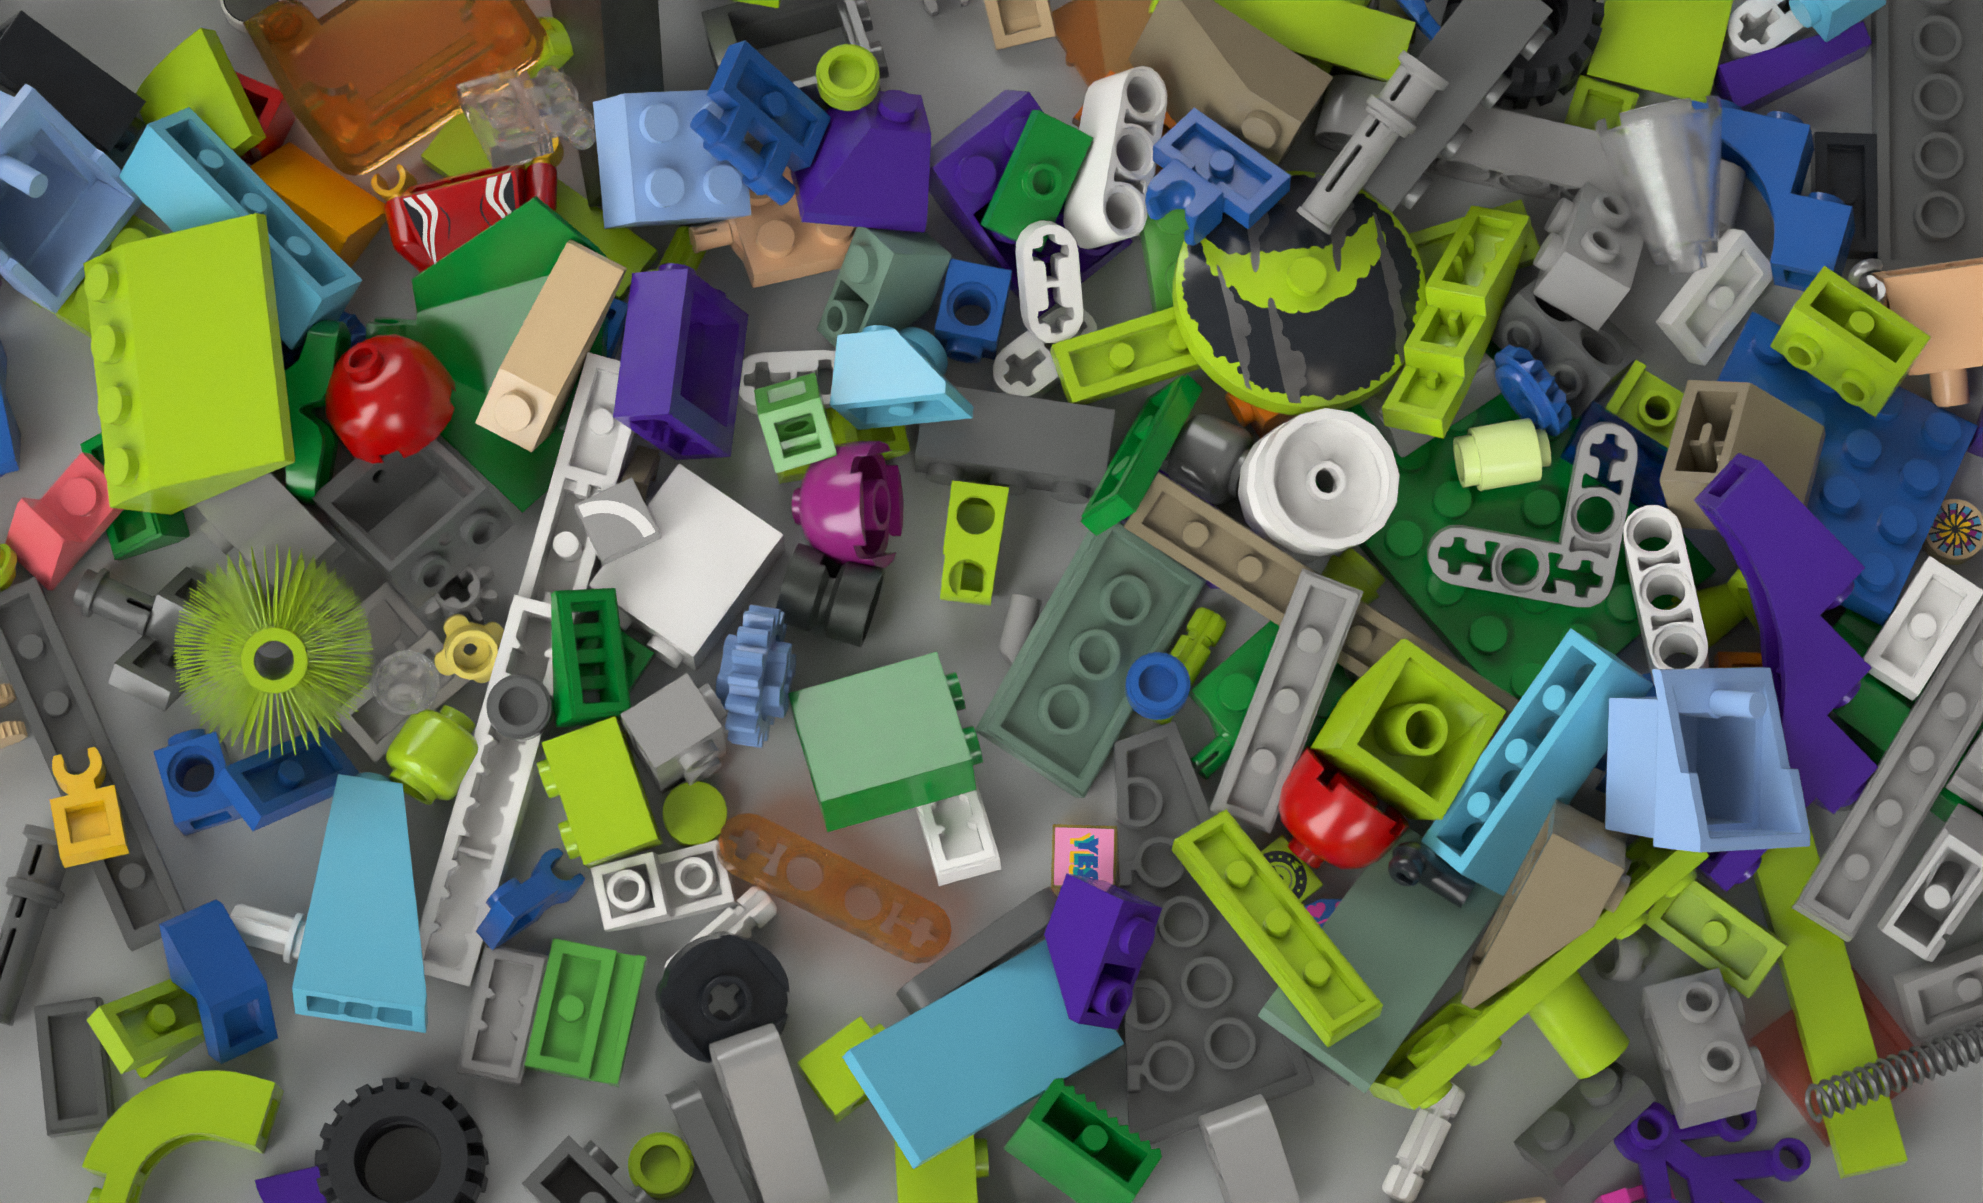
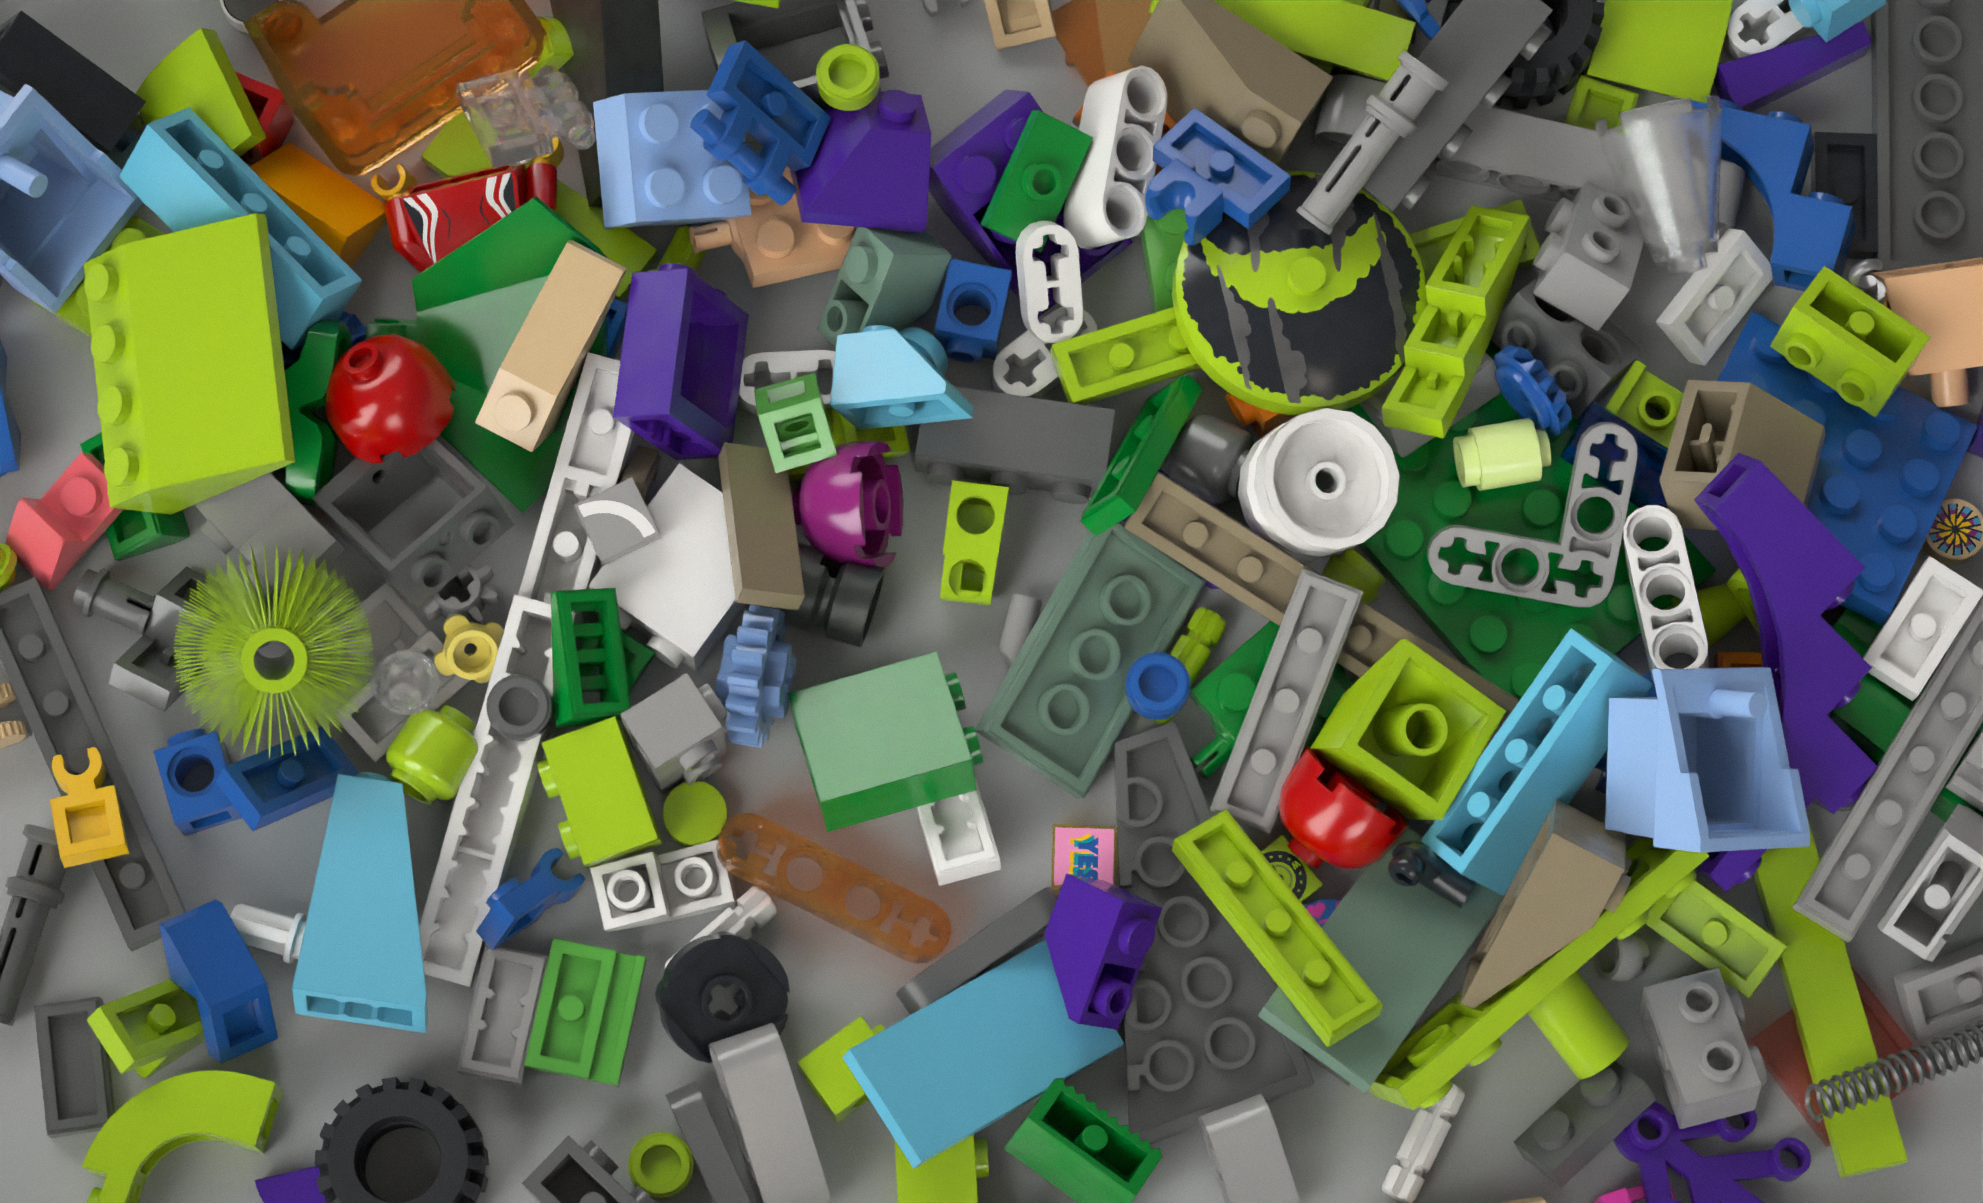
(760, 528): none -> dark tan tile

